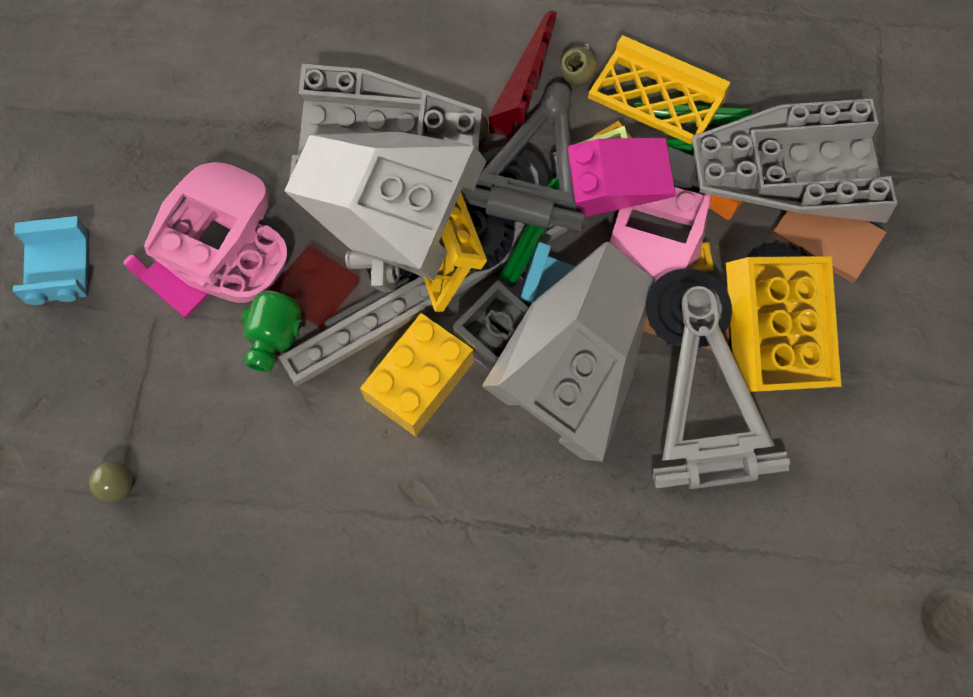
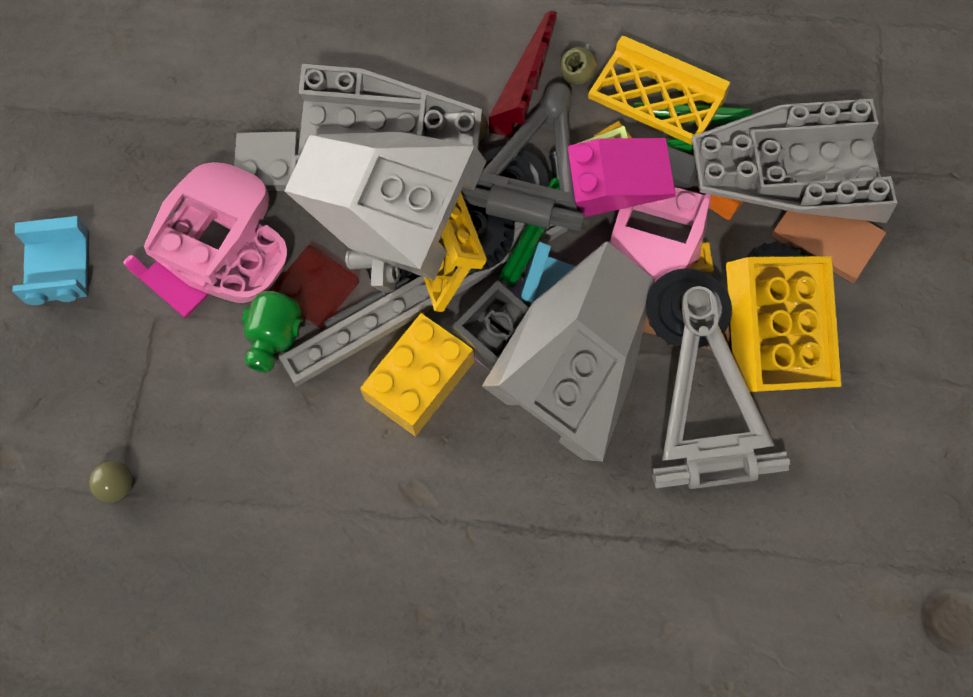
(267, 156): none -> light grey plate

